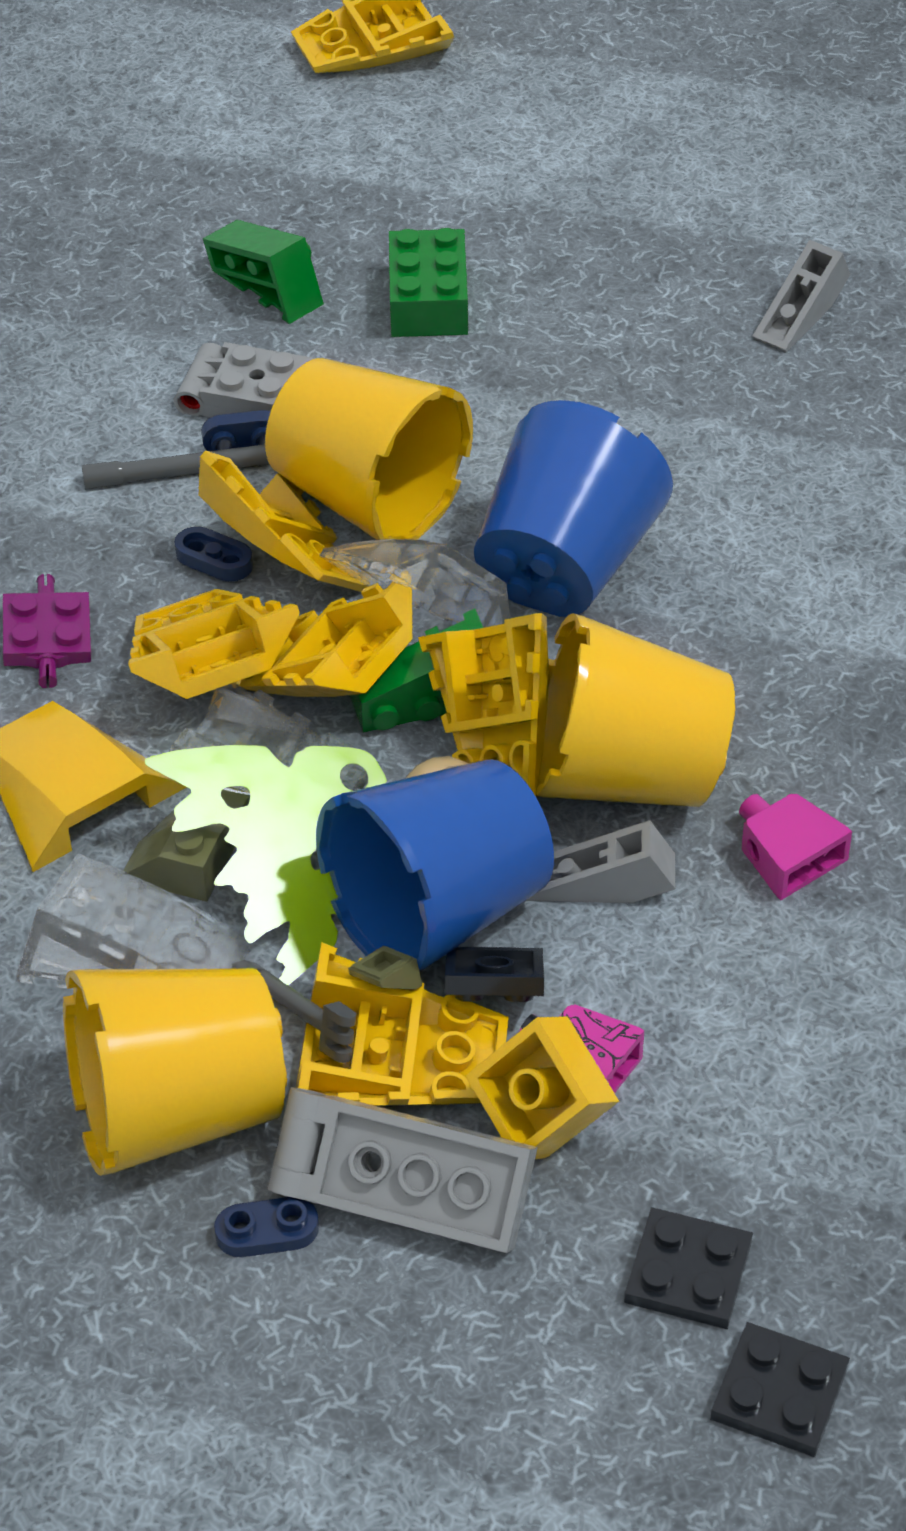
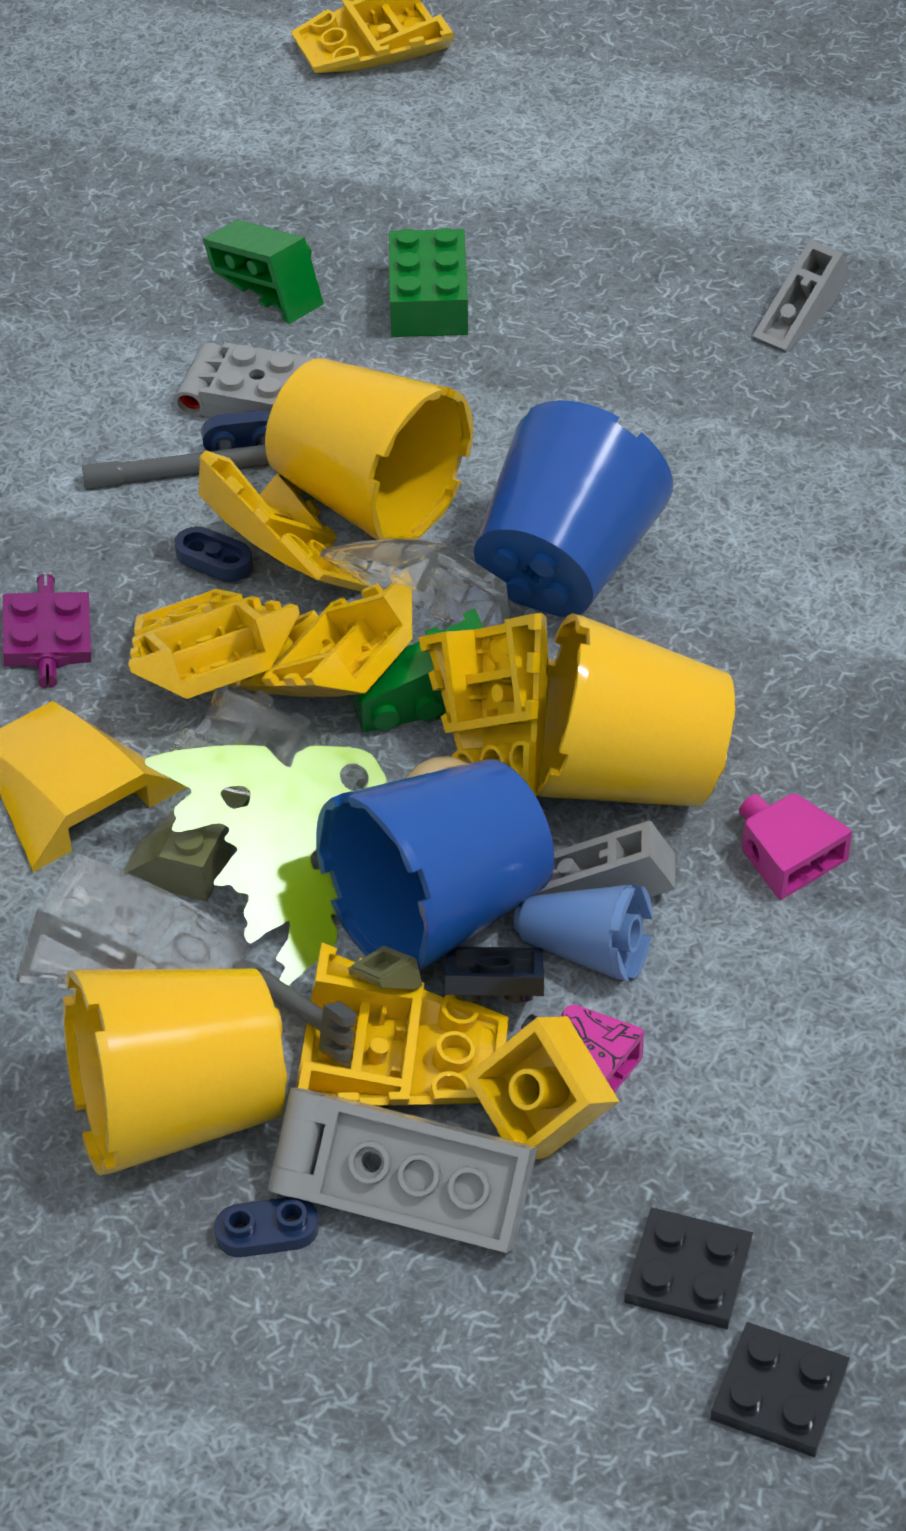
(590, 927): none -> medium blue cone

